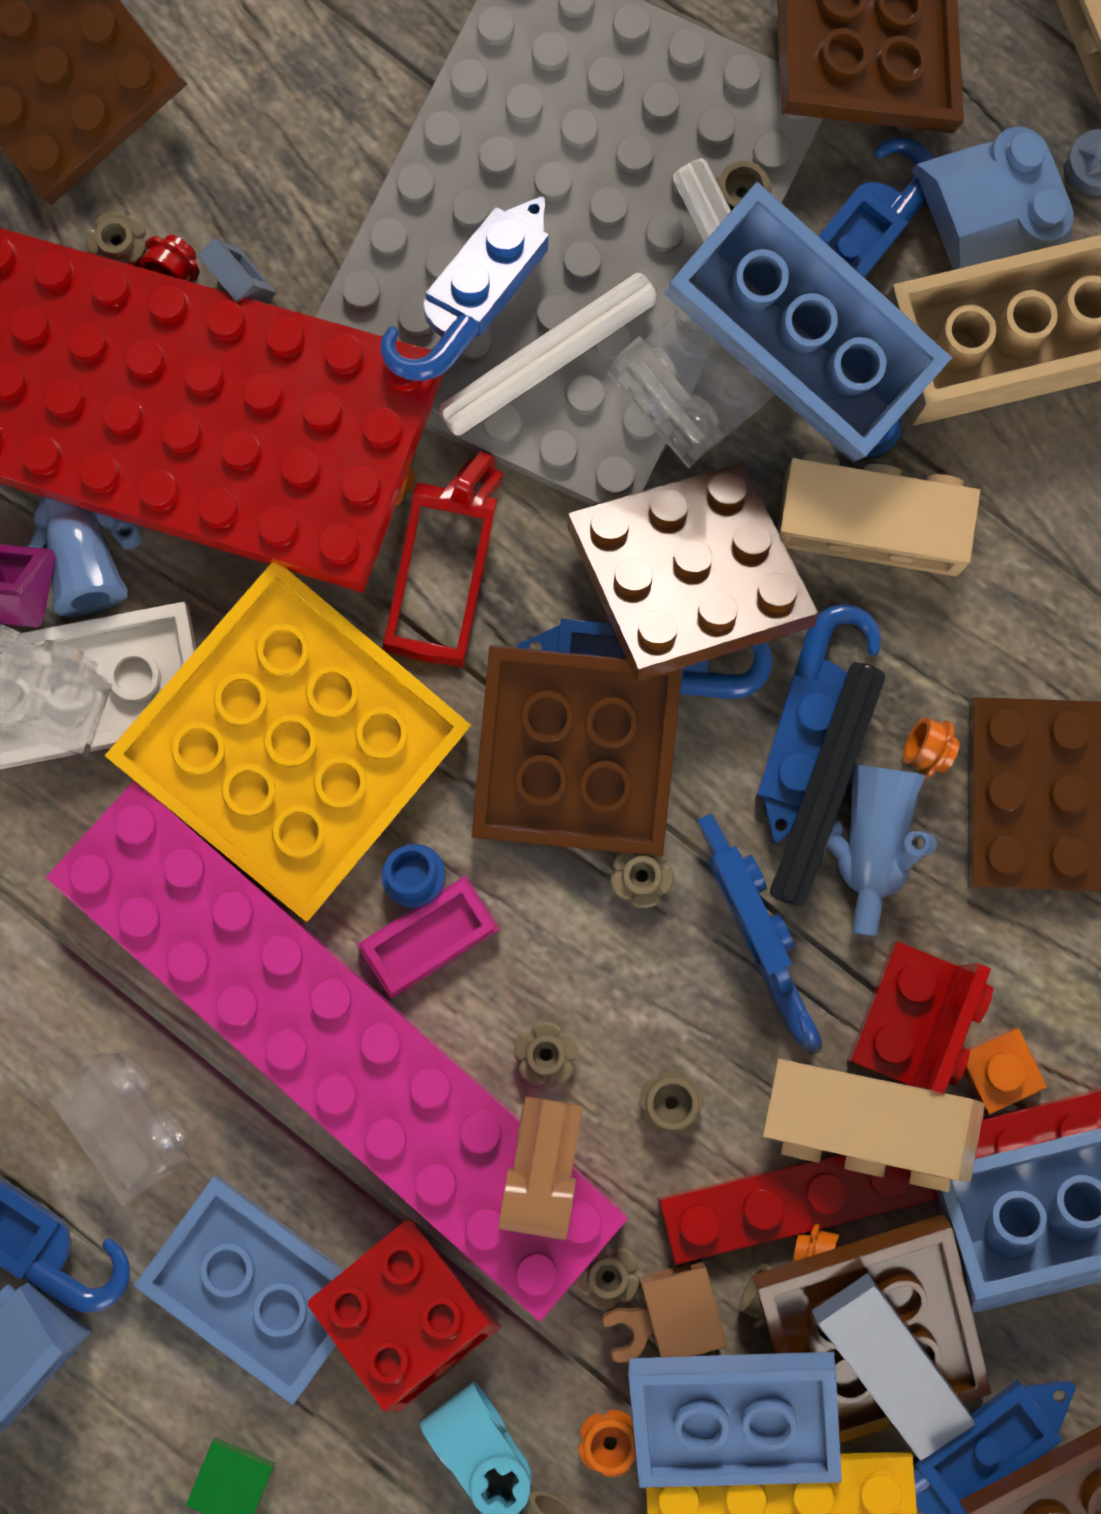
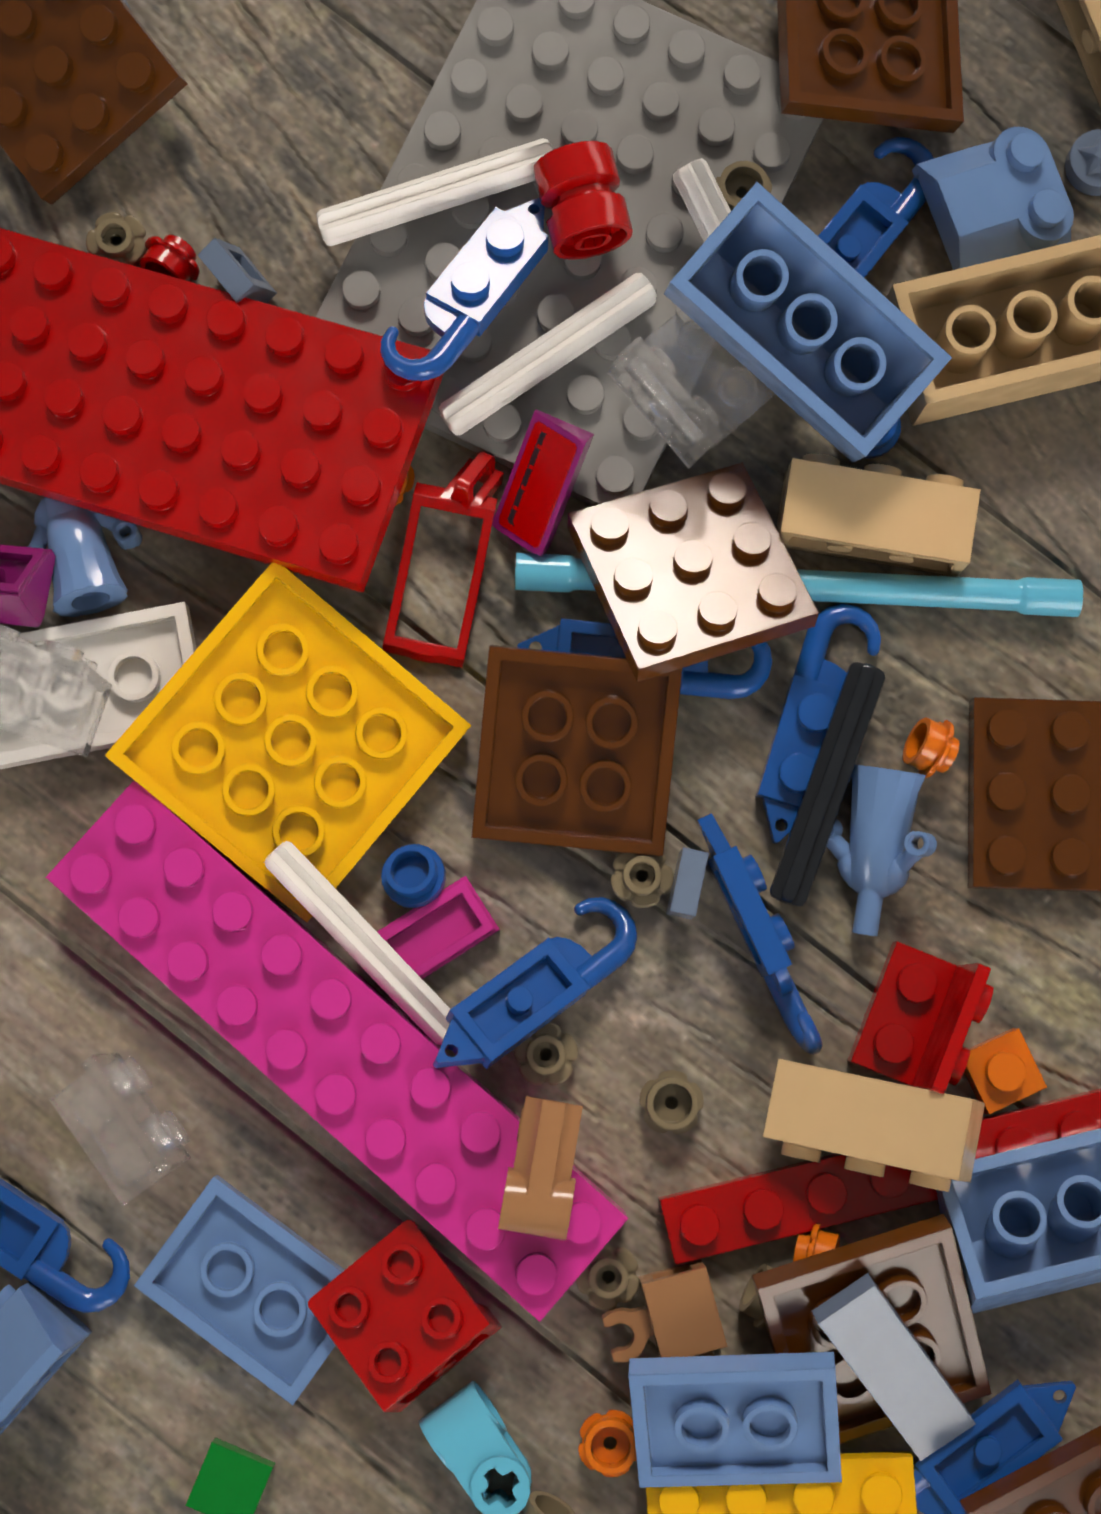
(359, 939): none -> white axle
(431, 193): none -> white axle
(533, 991): none -> blue plate
(541, 482): none -> slope
(580, 190): none -> red wheel
(687, 883): none -> sand blue tile
(1023, 595): none -> medium azure piece

